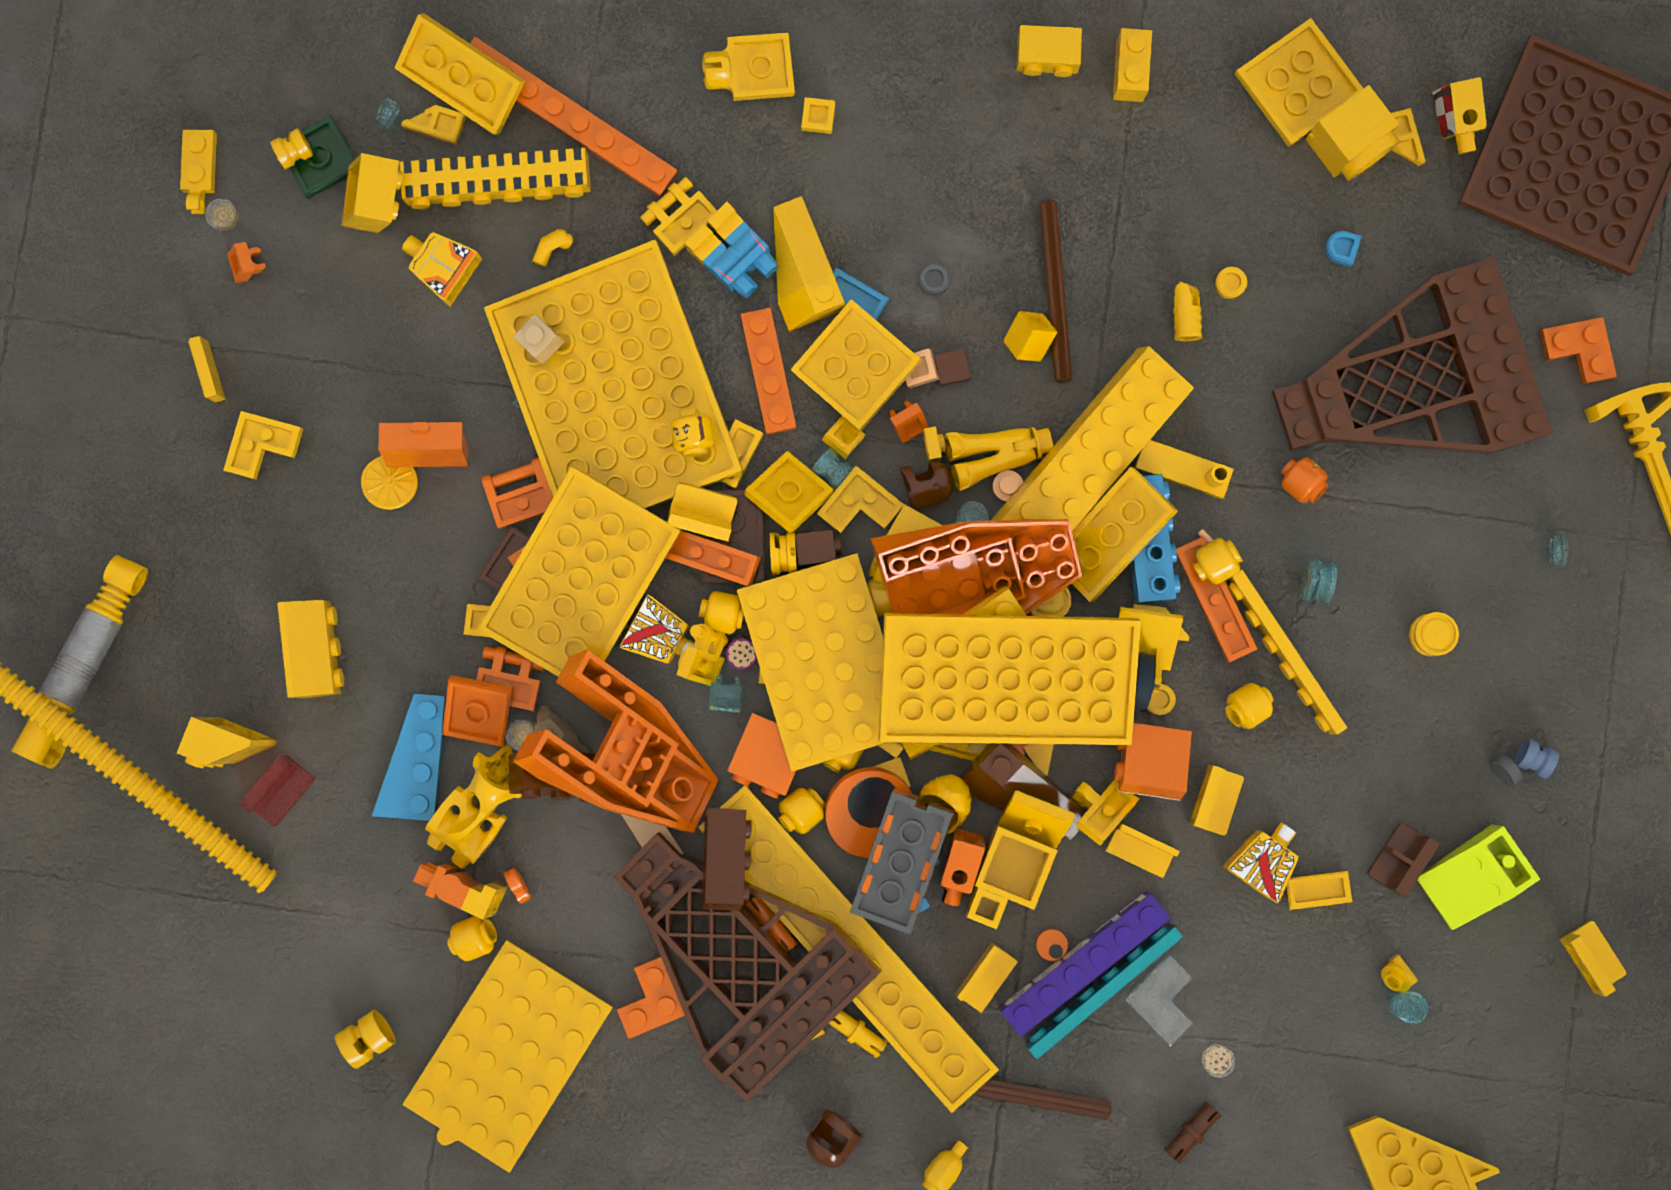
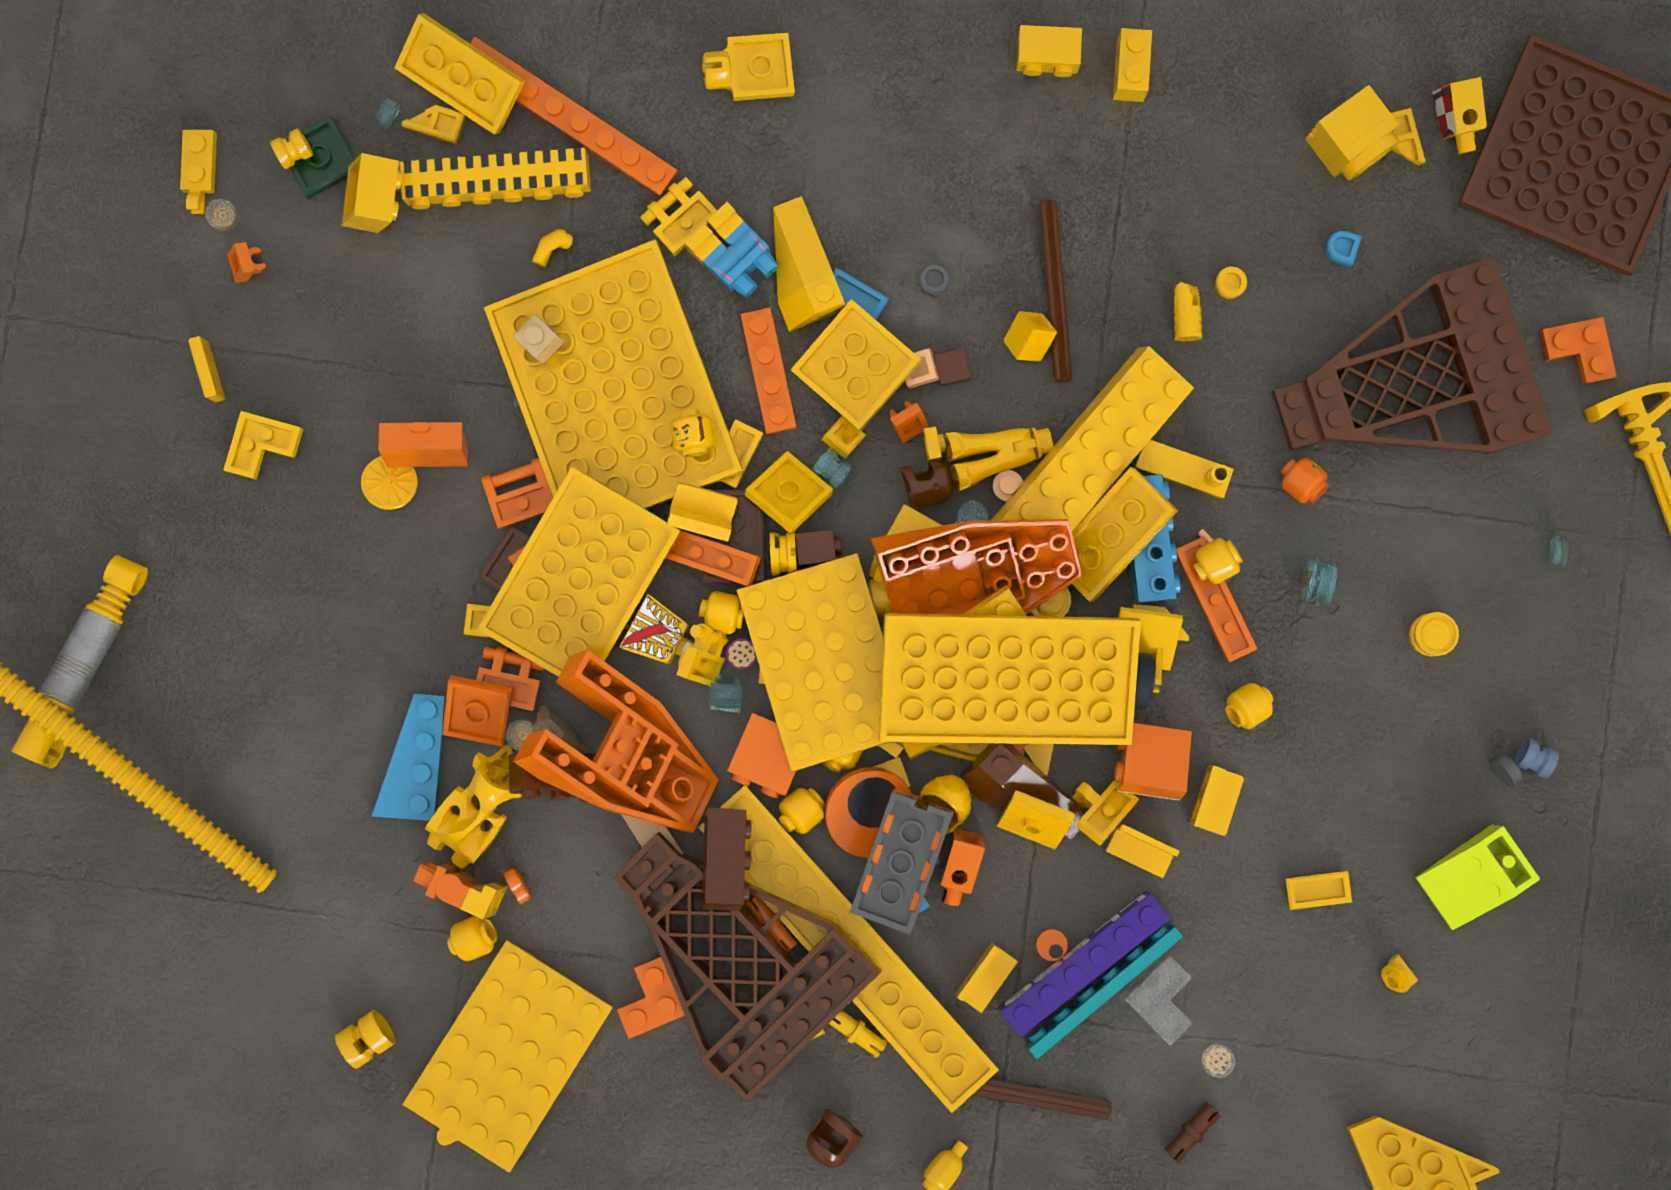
(220, 742): yellow slope -> none
(277, 790): clear red panel -> none
(310, 648): yellow slope -> none
(441, 264): yellow torso -> none
(818, 115): yellow plate -> none
(856, 494): yellow plate -> none
(986, 907): yellow brick -> none
(1015, 867): yellow piece -> none
(1162, 702): yellow tile -> none
(1265, 862): torso -> none
(1292, 664): yellow plate -> none
(1298, 81): yellow plate -> none
(1402, 859): reddish brown panel -> none
(1402, 1004): clear light blue wheel -> none
(1594, 958): yellow panel -> none

